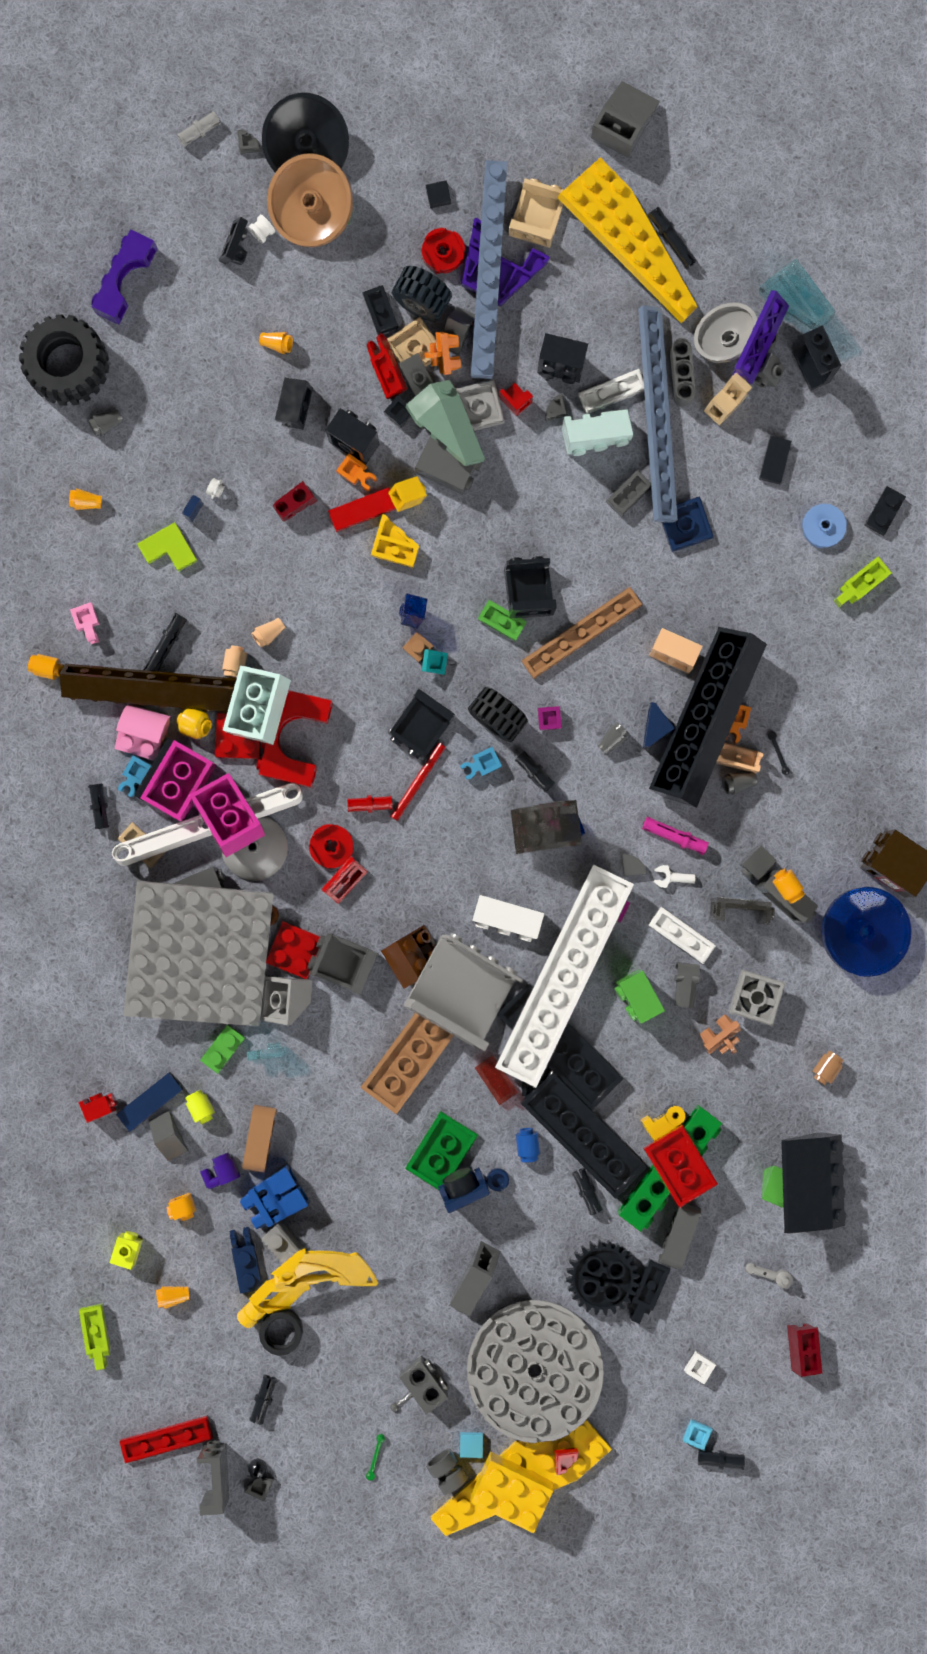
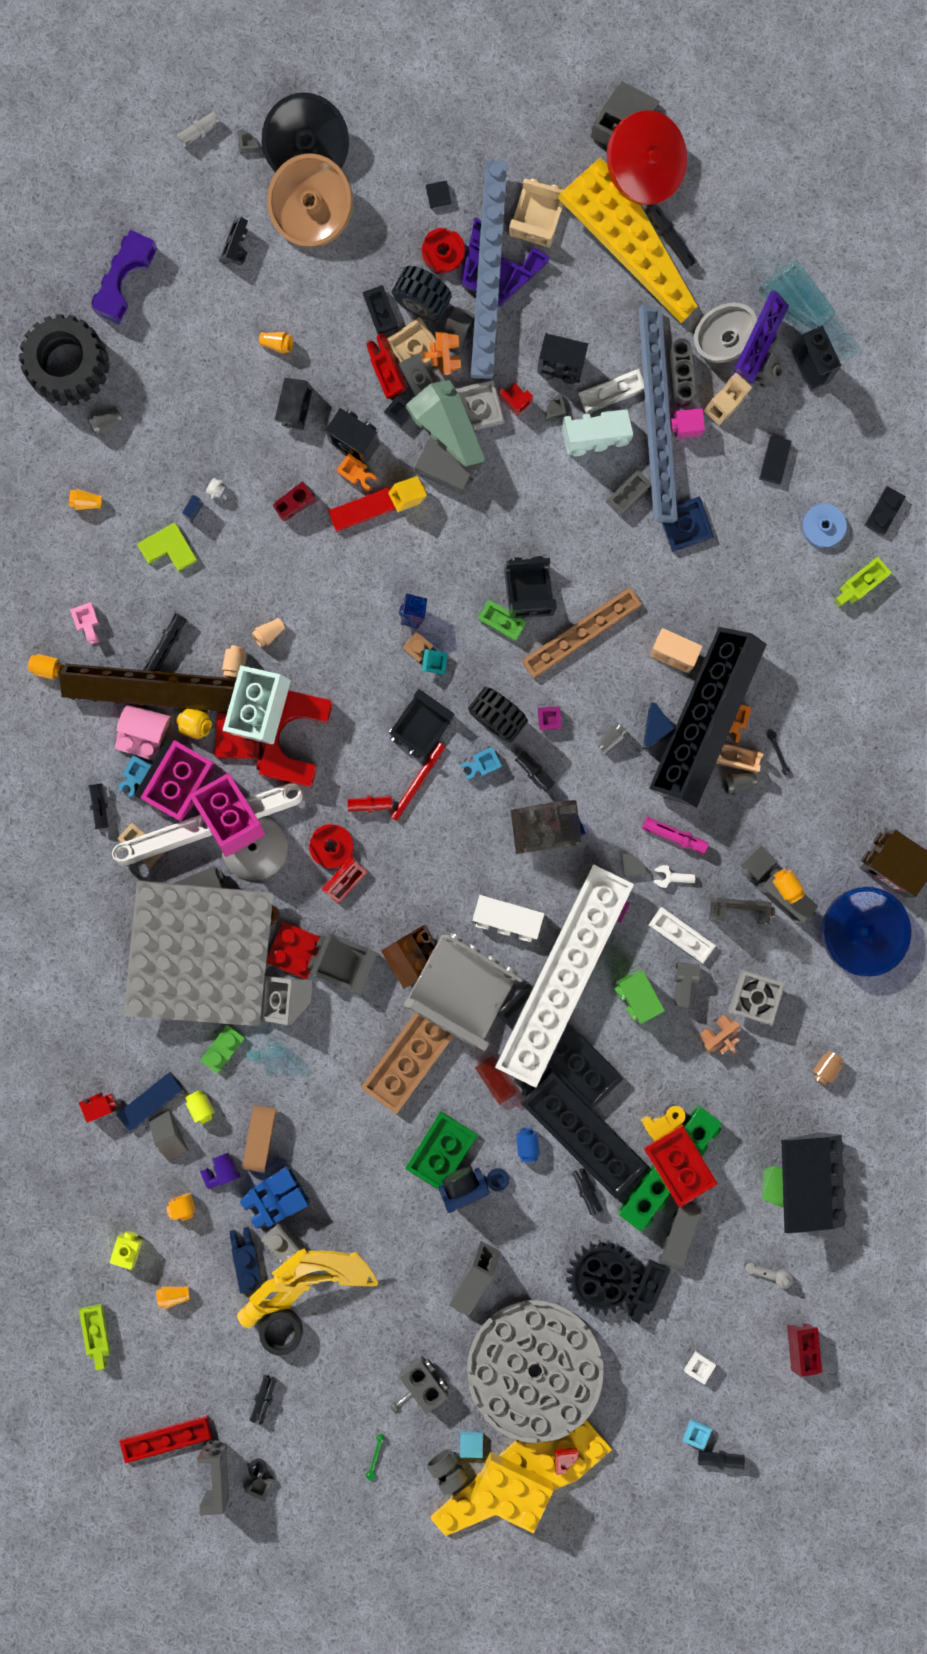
(261, 229): white wheel -> none
(394, 545): yellow wing -> none
(647, 157): none -> red dish
(688, 423): none -> dark pink brick

